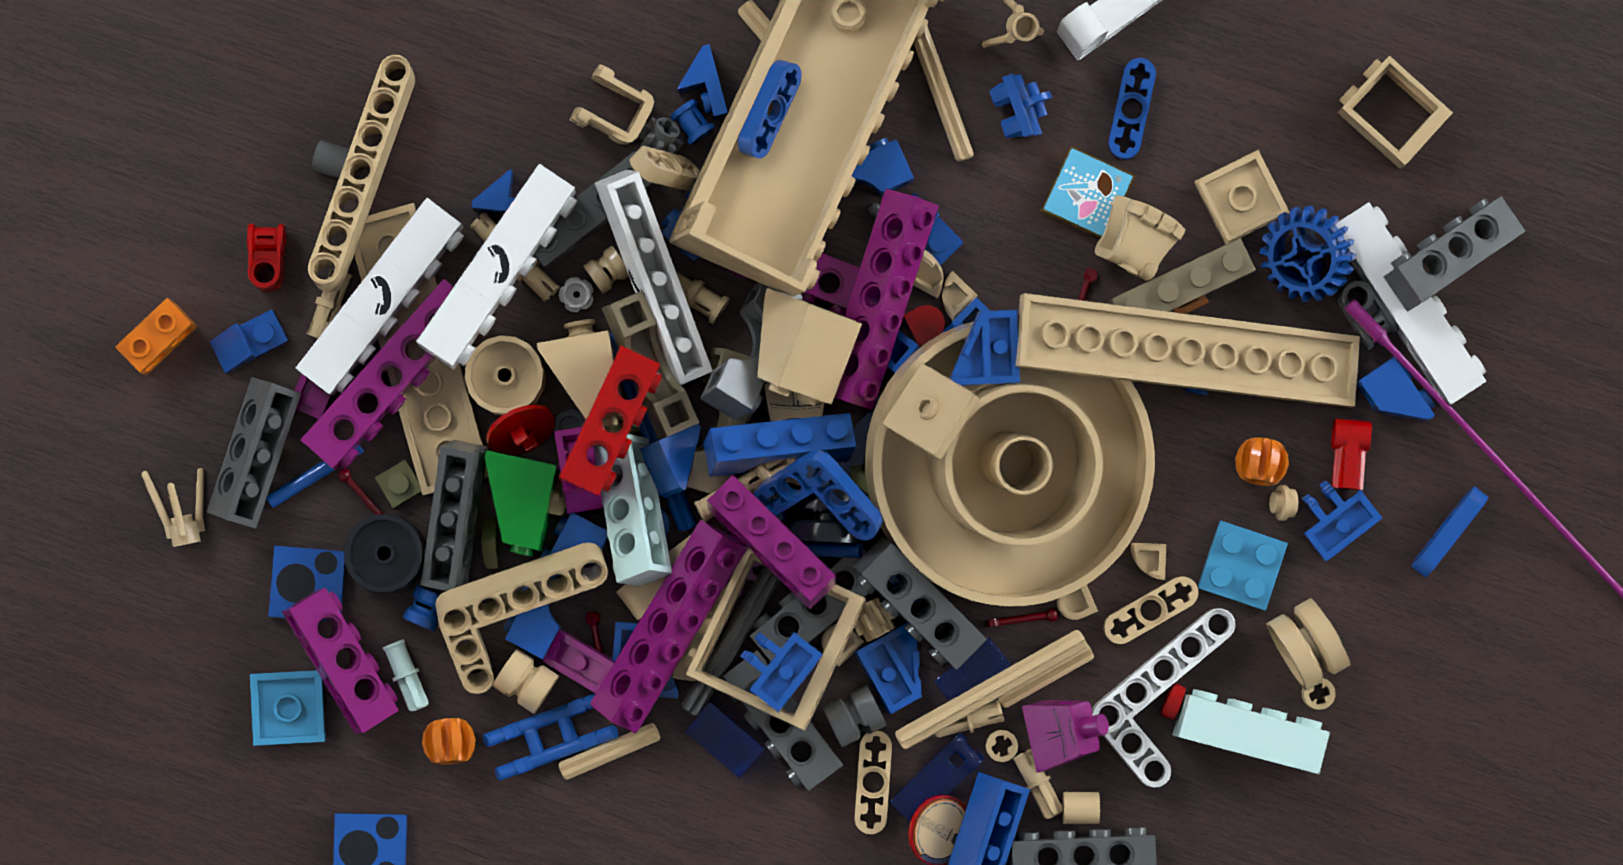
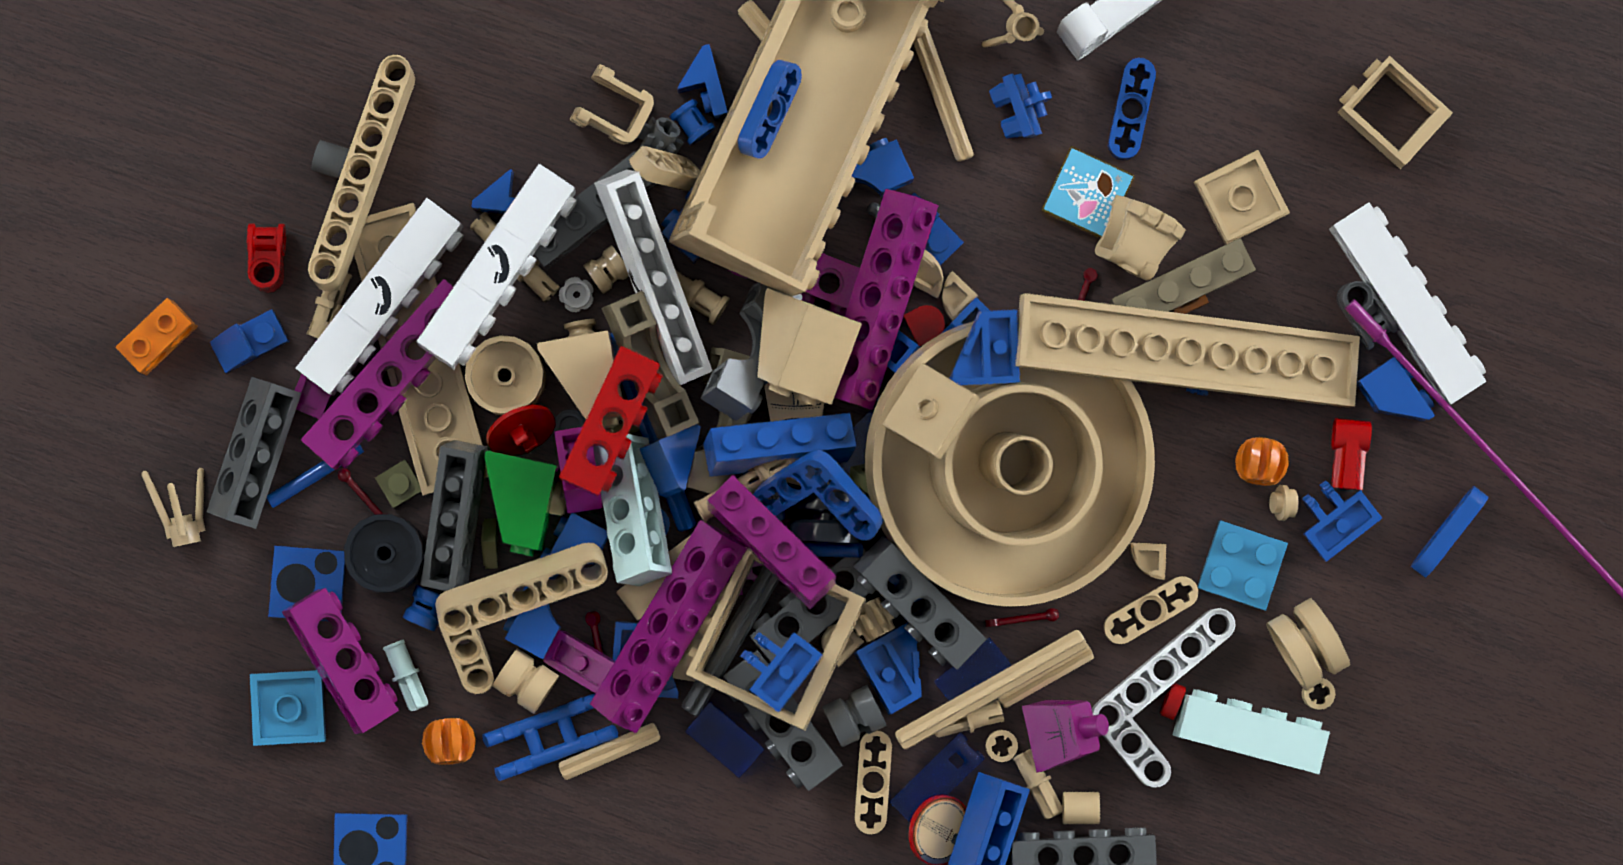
(1077, 604): tan tile -> none
(1309, 267): blue gear -> none
(1415, 285): dark grey brick -> none

